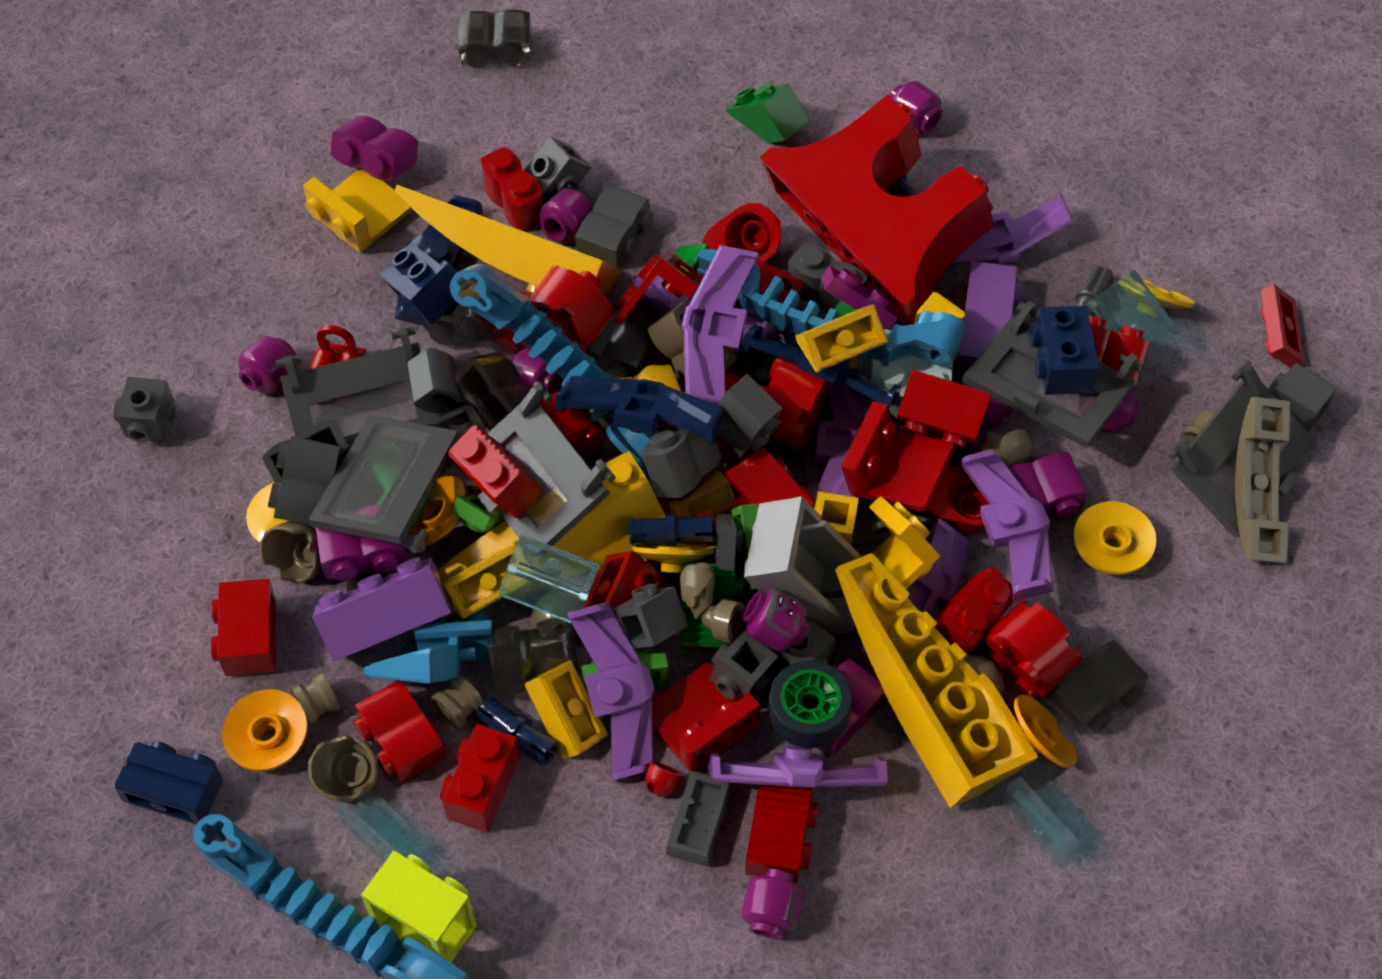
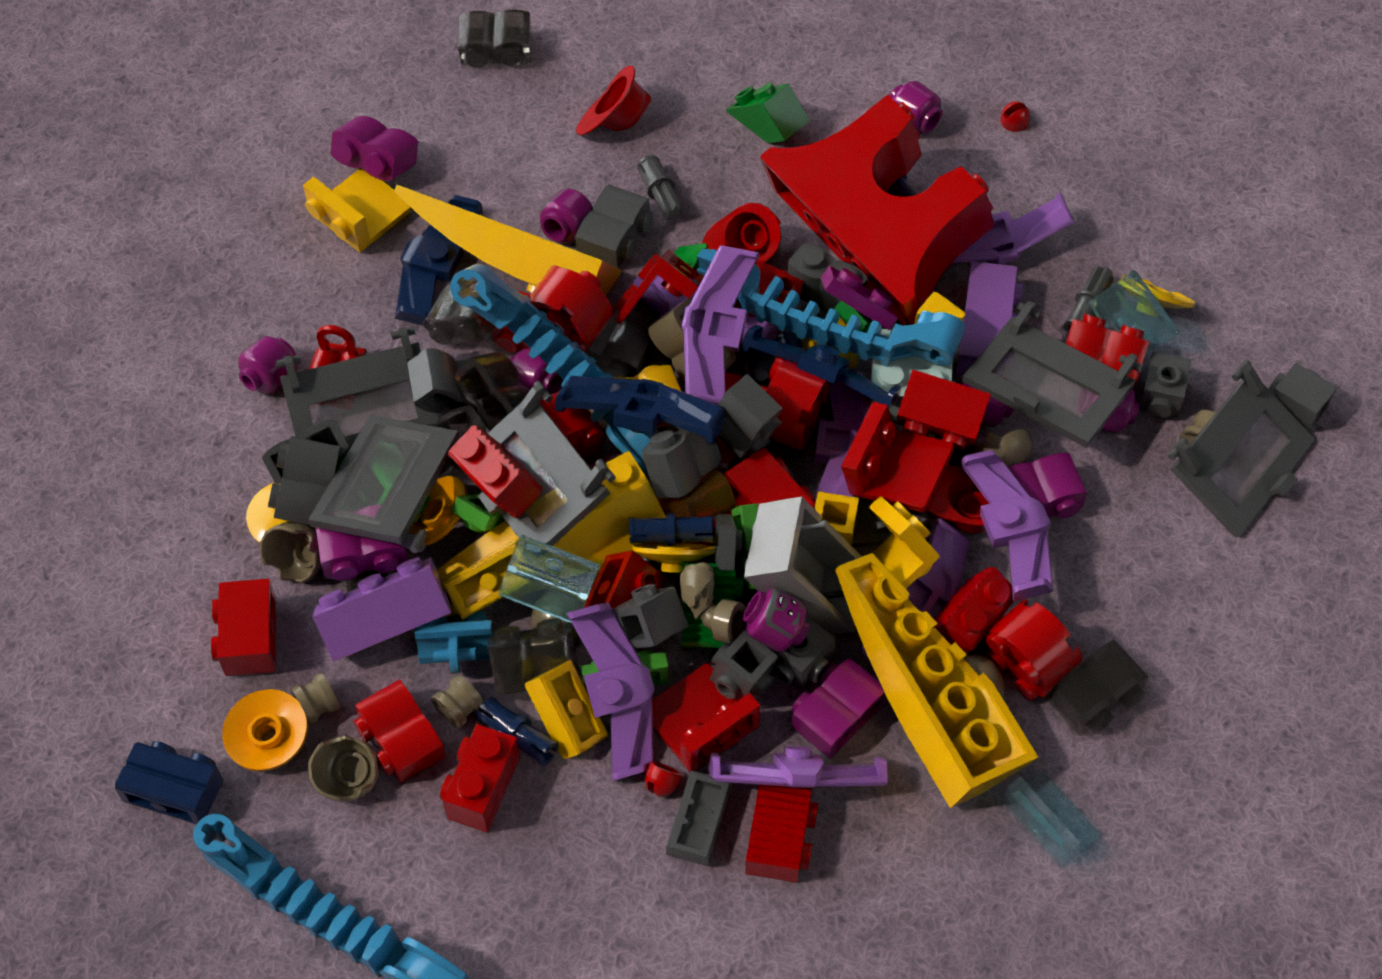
(145, 409): dark grey brick -> none
(383, 829): clear light blue panel -> none
(420, 905): neon yellow piece -> none
(421, 281): dark blue brick -> none
(421, 666): dark azure slope -> none
(512, 188): red brick -> none
(557, 167): dark grey brick -> none
(618, 106): none -> red piece
(660, 186): none -> dark grey axle
(772, 904): magenta head -> none
(810, 683): wheel -> none
(842, 338): yellow slope -> none
(1019, 116): none -> red hinge
(1043, 732): light orange dish -> none
(1065, 350): dark blue brick -> none
(1119, 523): yellow dish -> none
(1164, 385): none -> dark grey brick
(1257, 480): dark tan slope -> none
(1282, 326): red plate -> none

